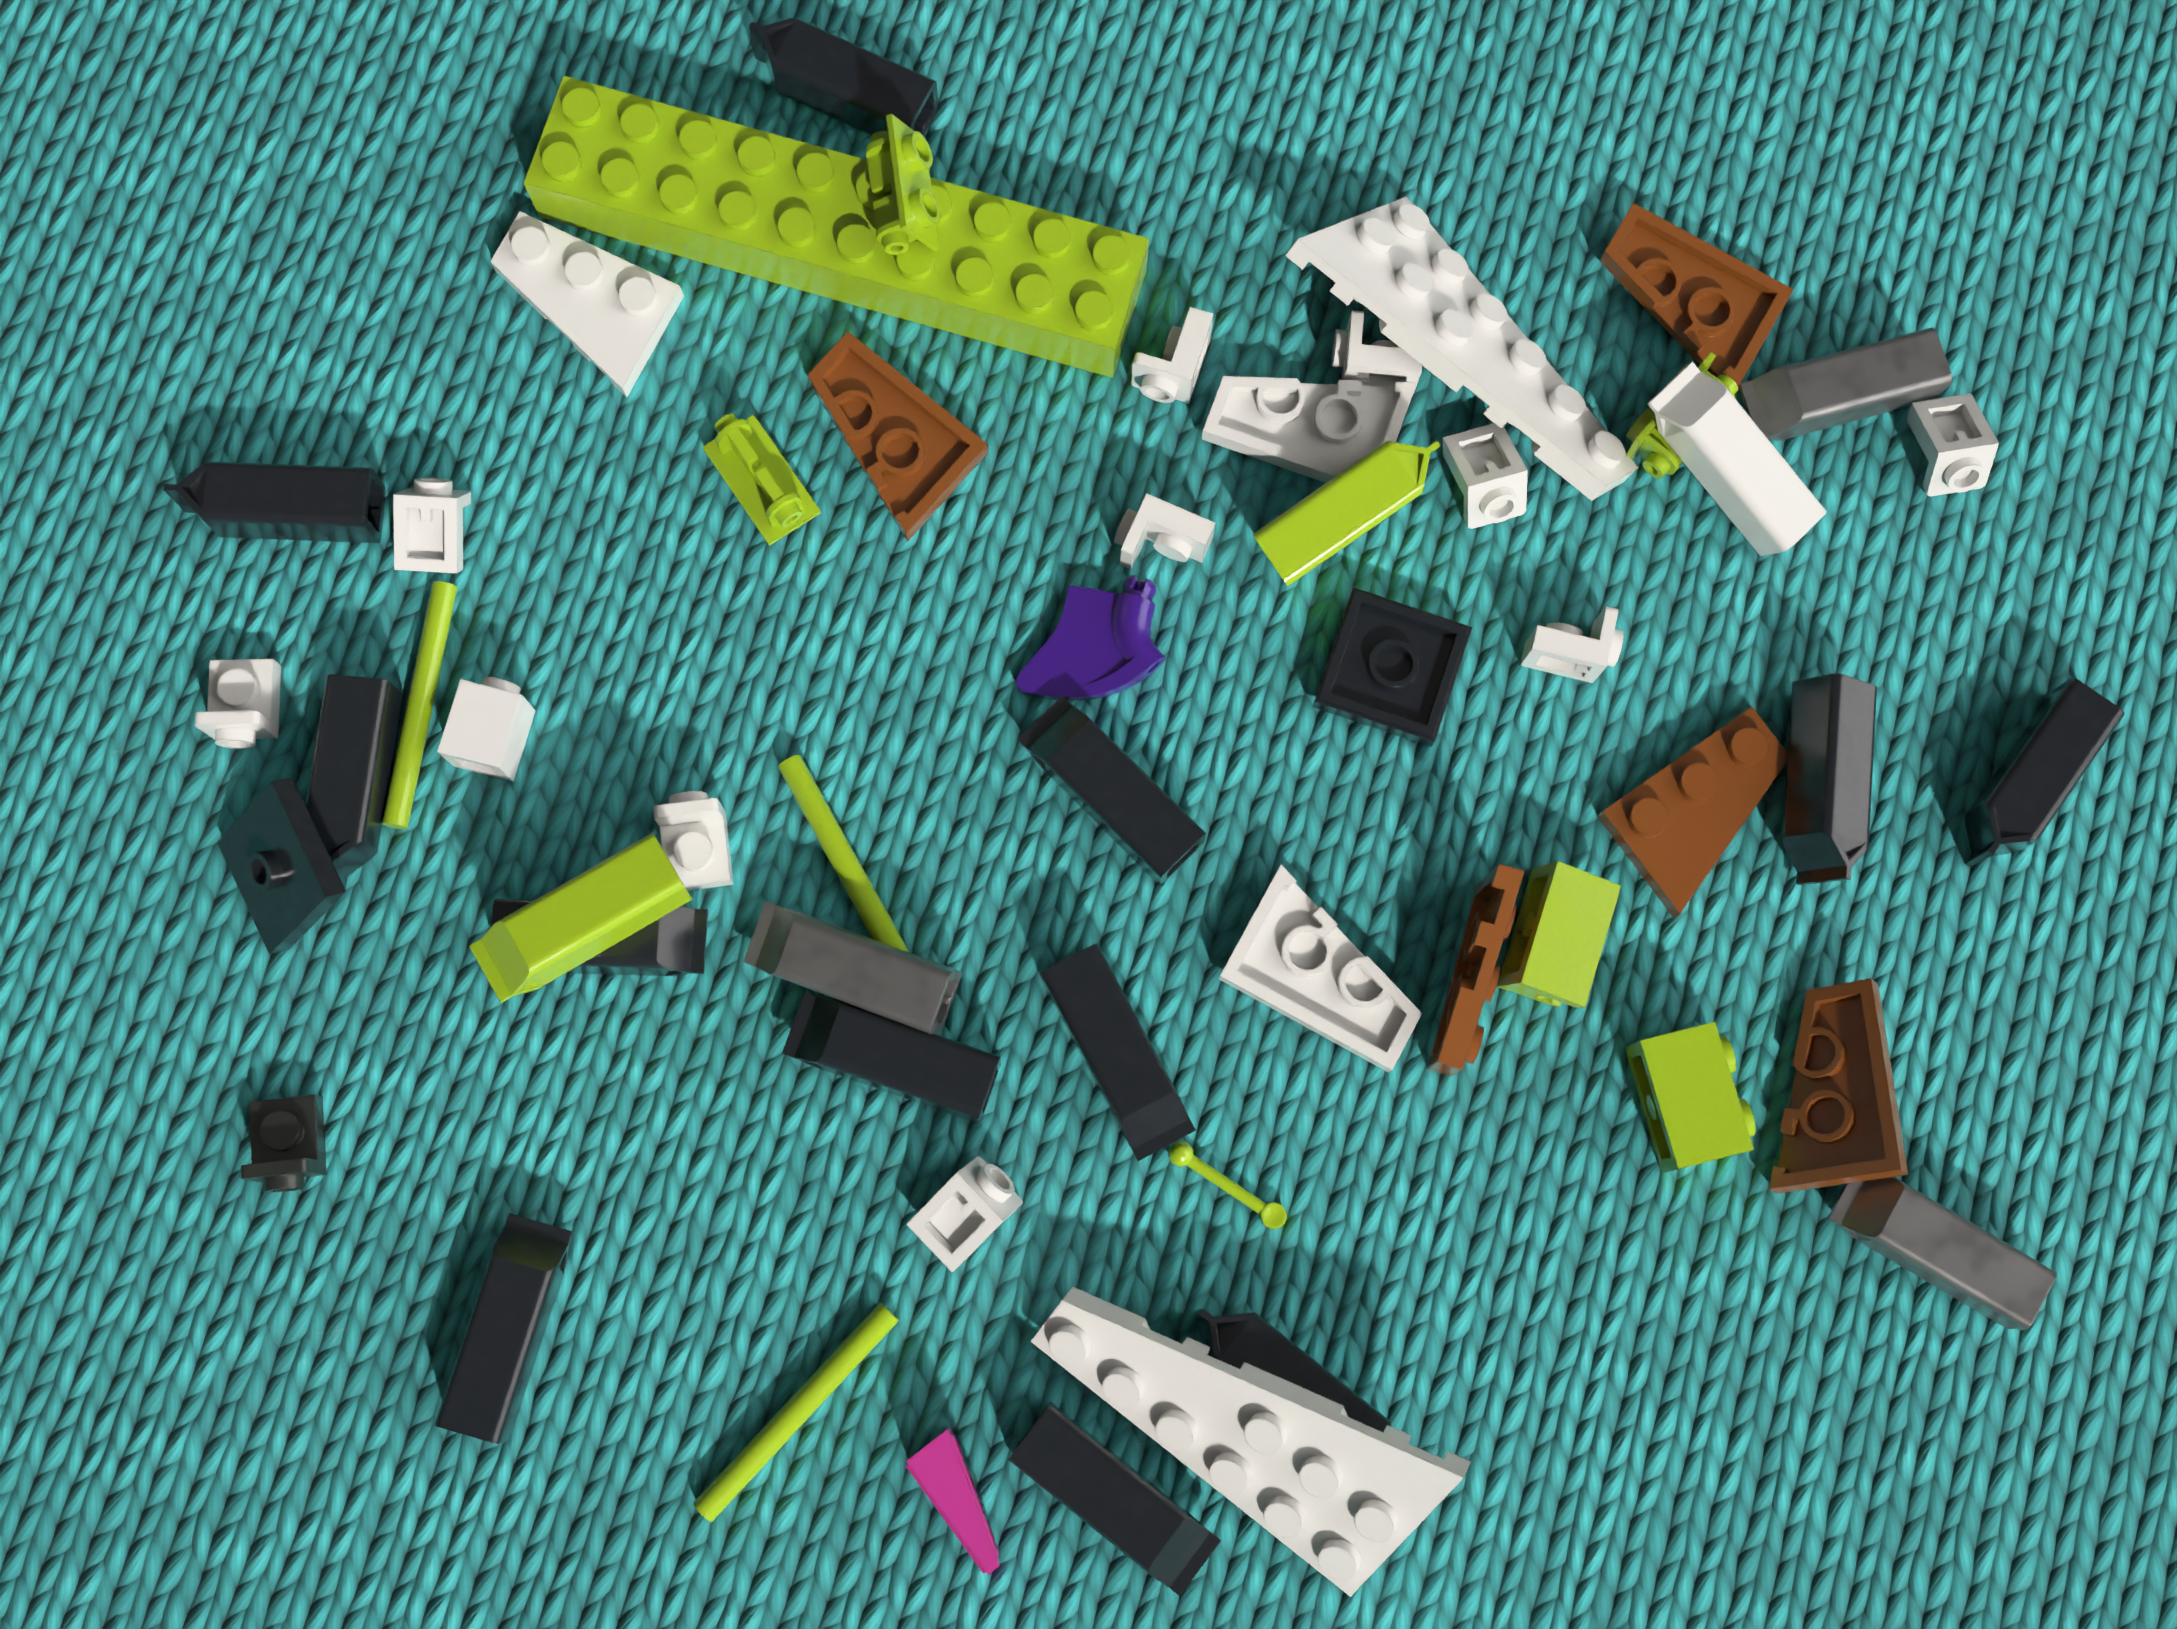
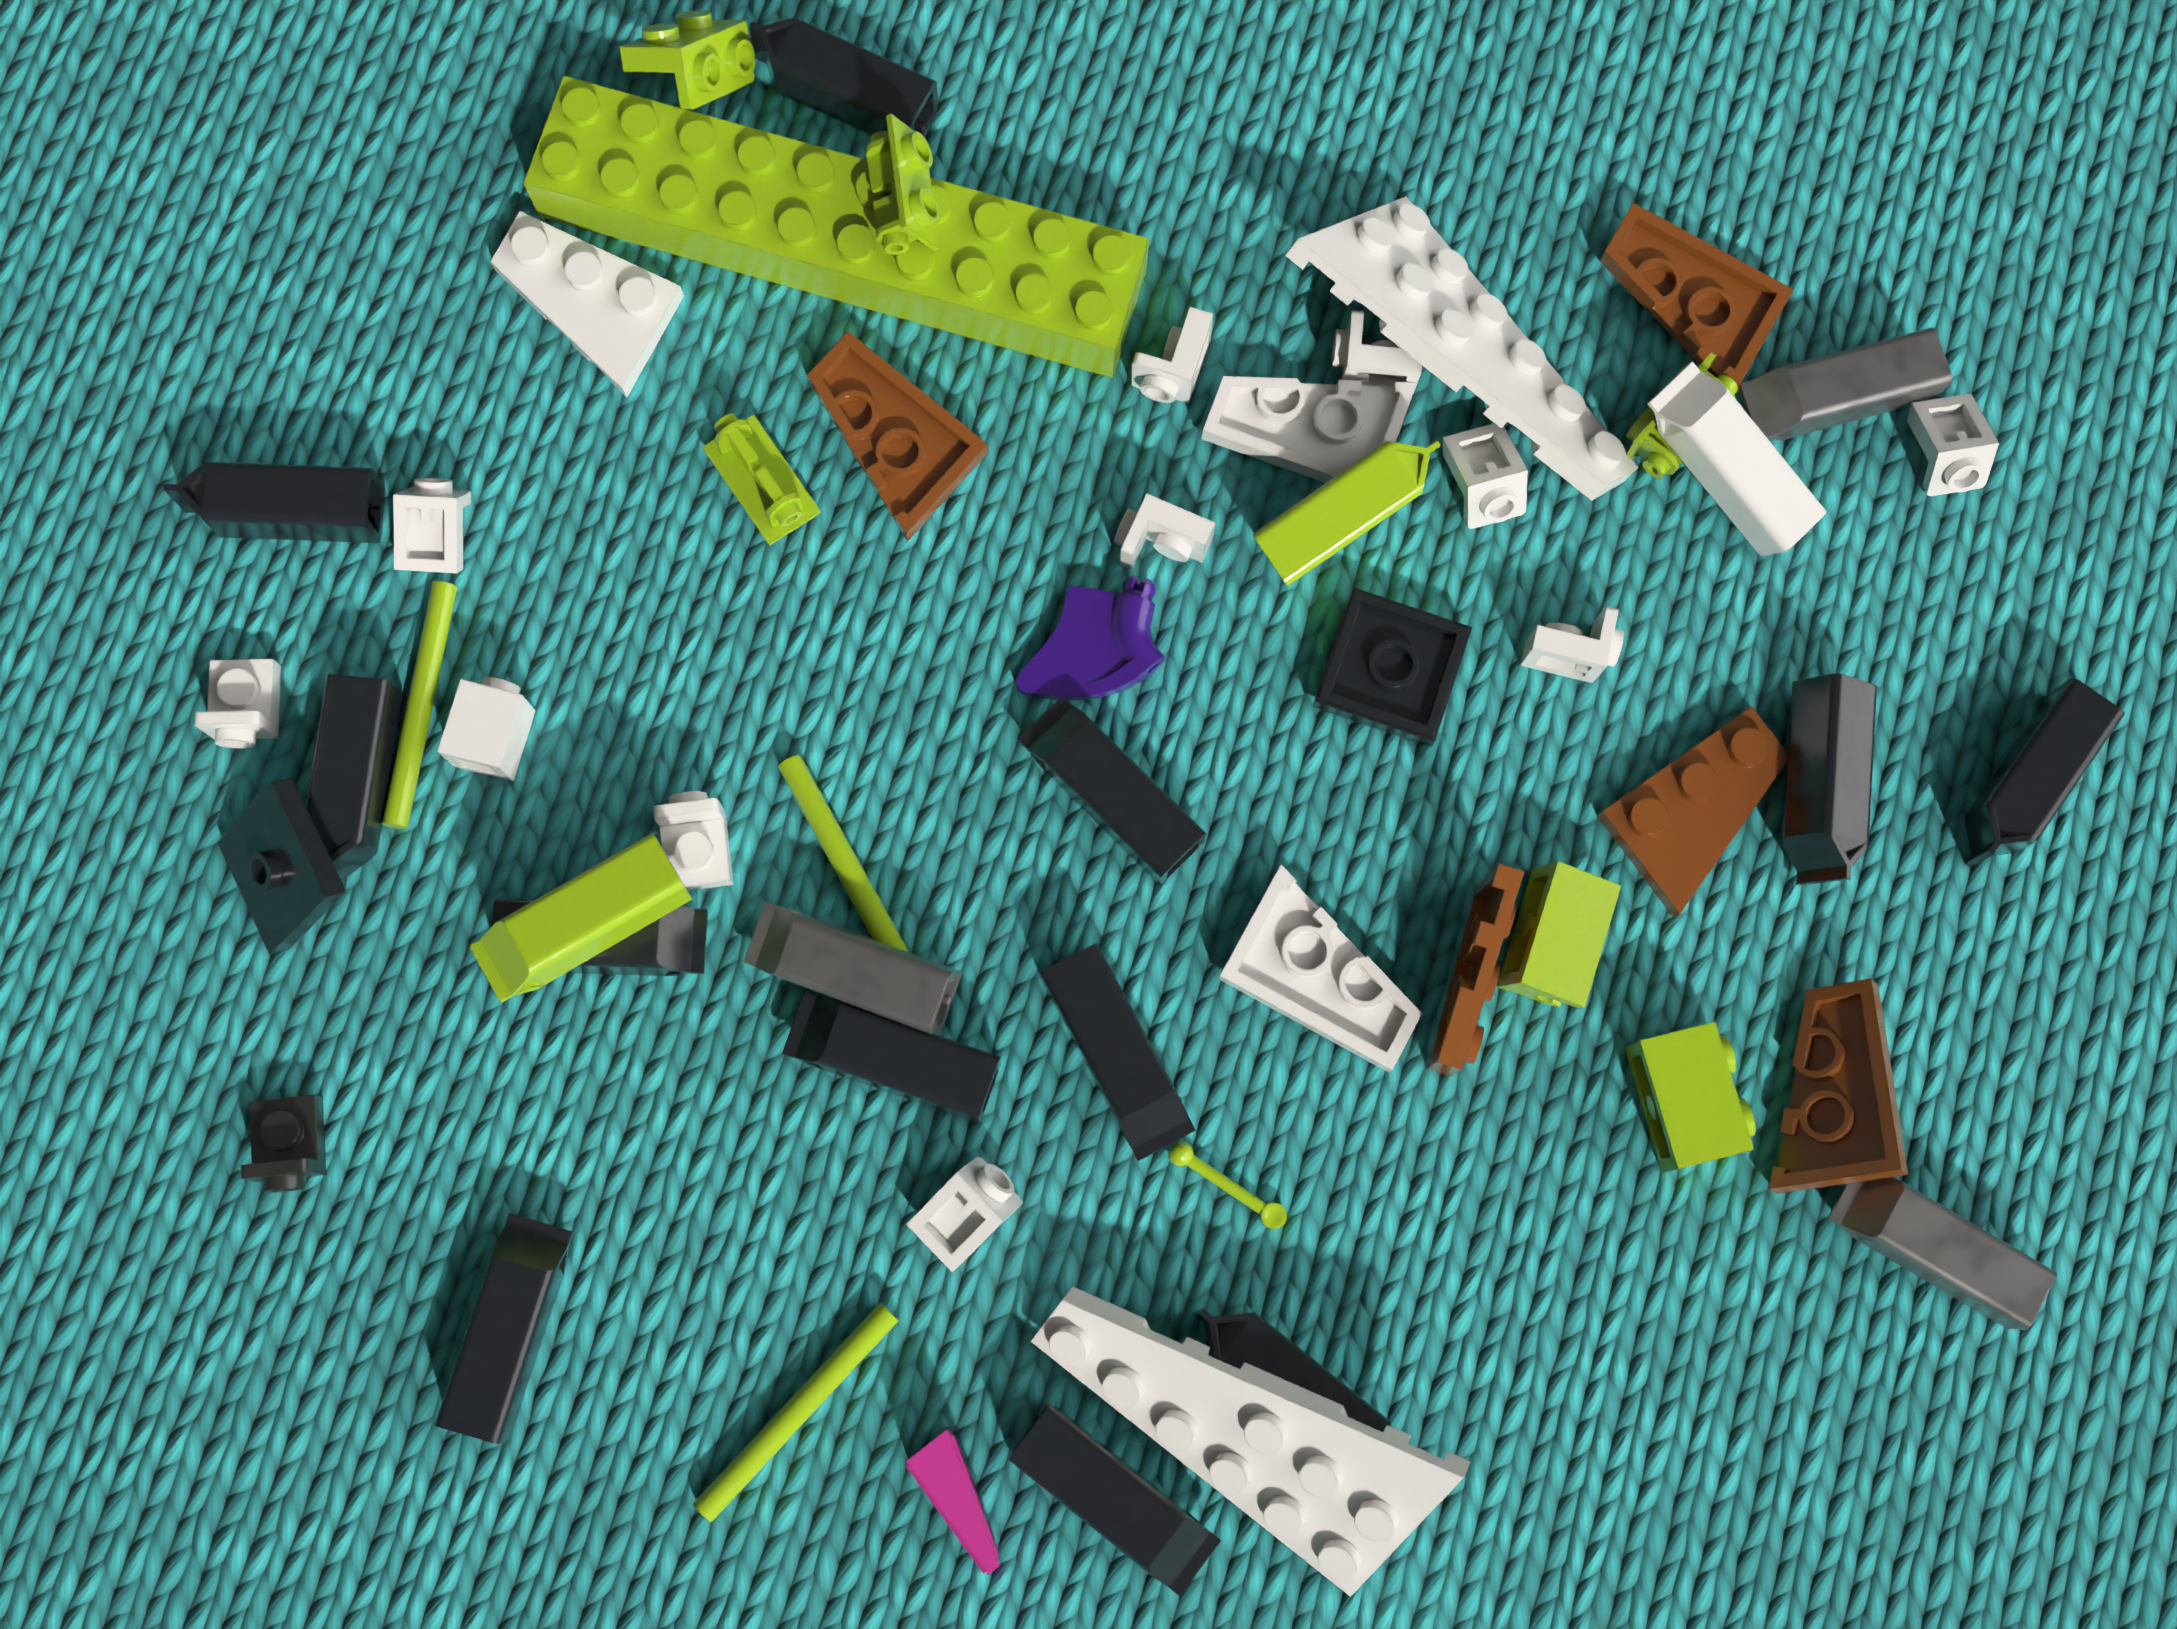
(703, 53): none -> lime bracket

